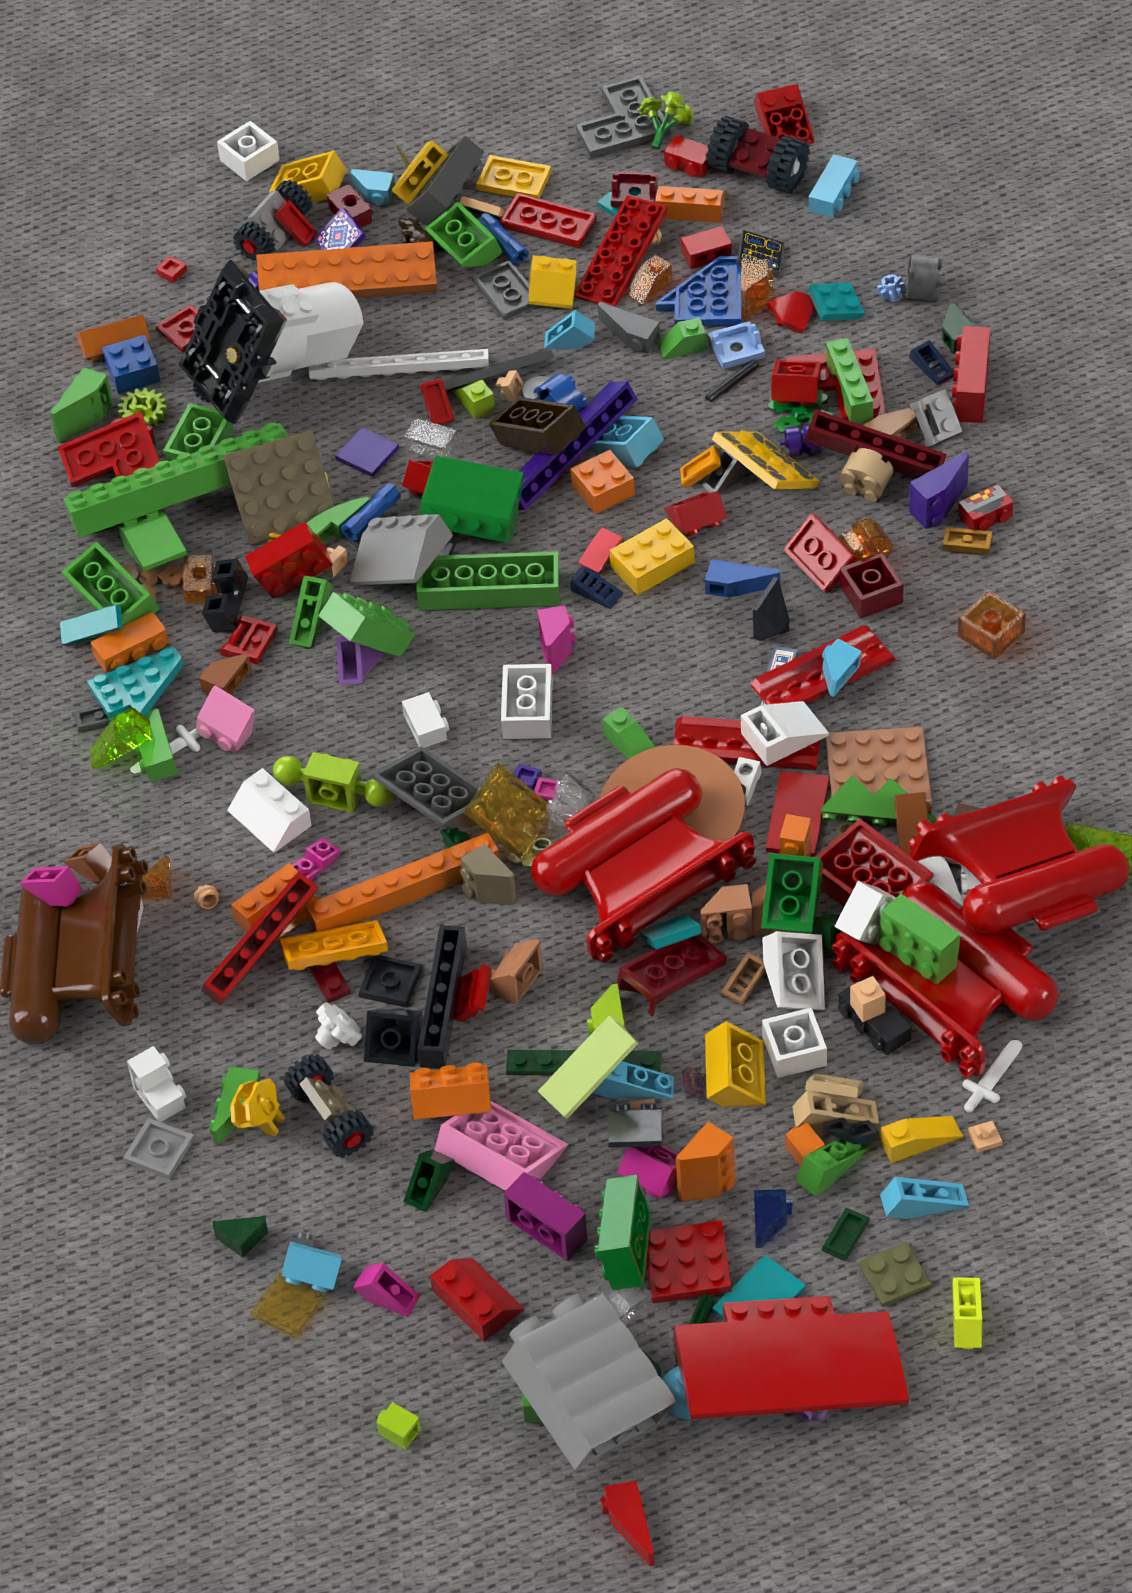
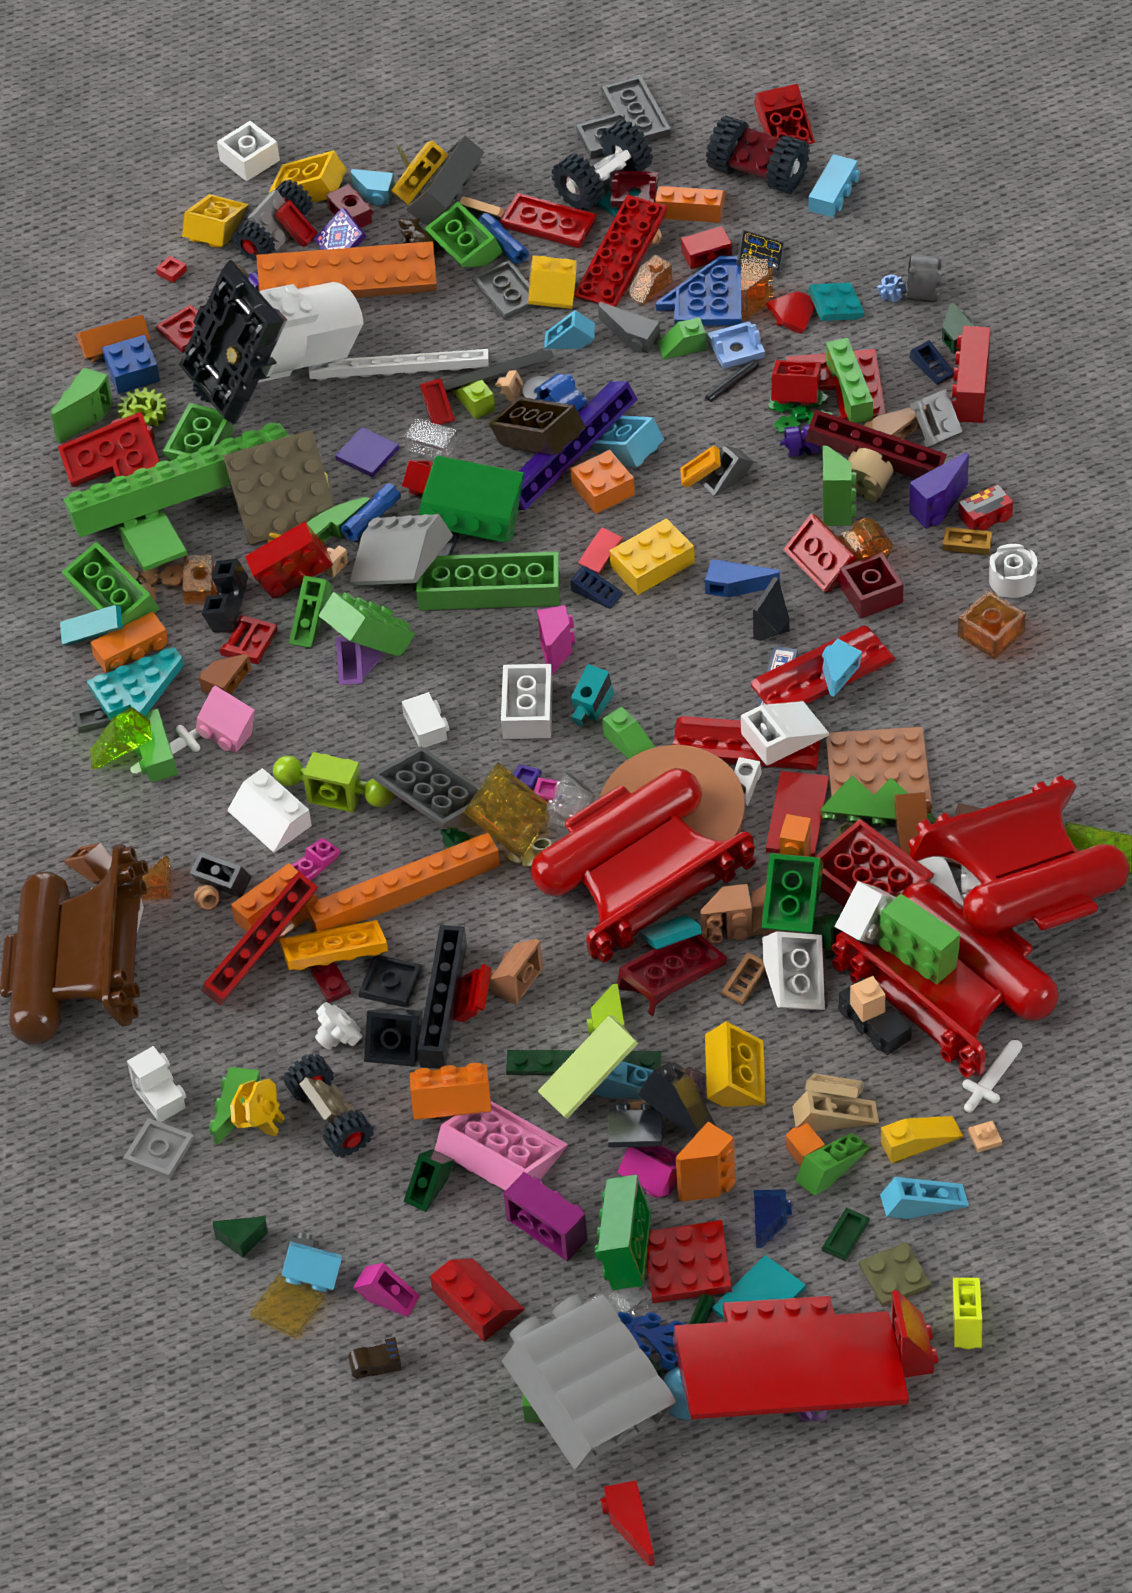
(53, 885): dark pink slope -> none
(213, 220): none -> yellow slope
(220, 874): none -> black brick
(375, 1359): none -> dark brown leg
(398, 1425): lime brick -> none
(487, 877): dark tan slope -> none
(513, 176): yellow plate -> none
(583, 183): none -> black plate
(591, 694): none -> teal torso
(654, 1335): none -> blue plant
(675, 106): lime plant -> none
(676, 1098): none -> black slope
(686, 157): red brick -> none
(697, 512): red slope -> none
(766, 460): yellow plate -> none
(794, 1042): white brick -> none
(838, 489): none -> bright green slope
(856, 1133): black slope -> none
(912, 1337): none -> red slope
(1013, 571): none -> white brick

